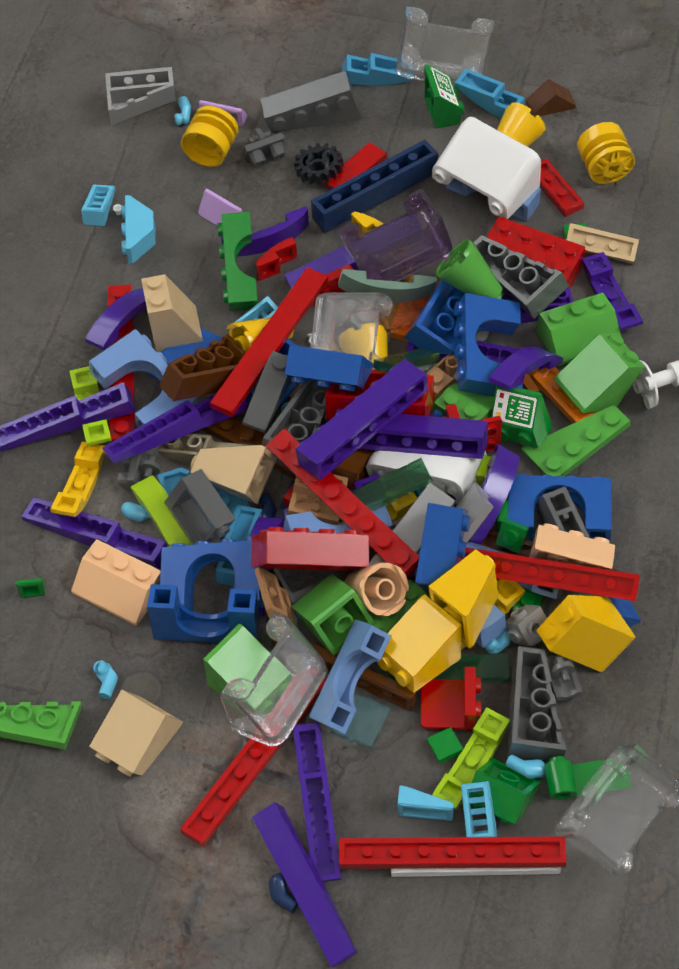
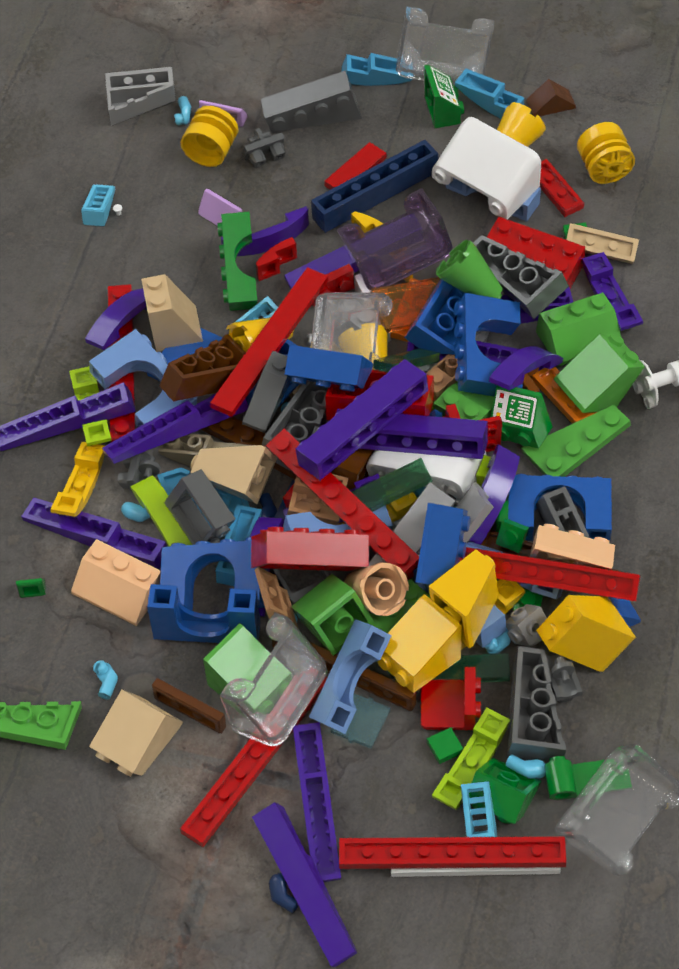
(138, 229): medium azure slope -> none
(189, 706): none -> reddish brown tile
(318, 163): black gear -> none
(399, 292): sand green slope -> none
(422, 805): medium azure slope -> none

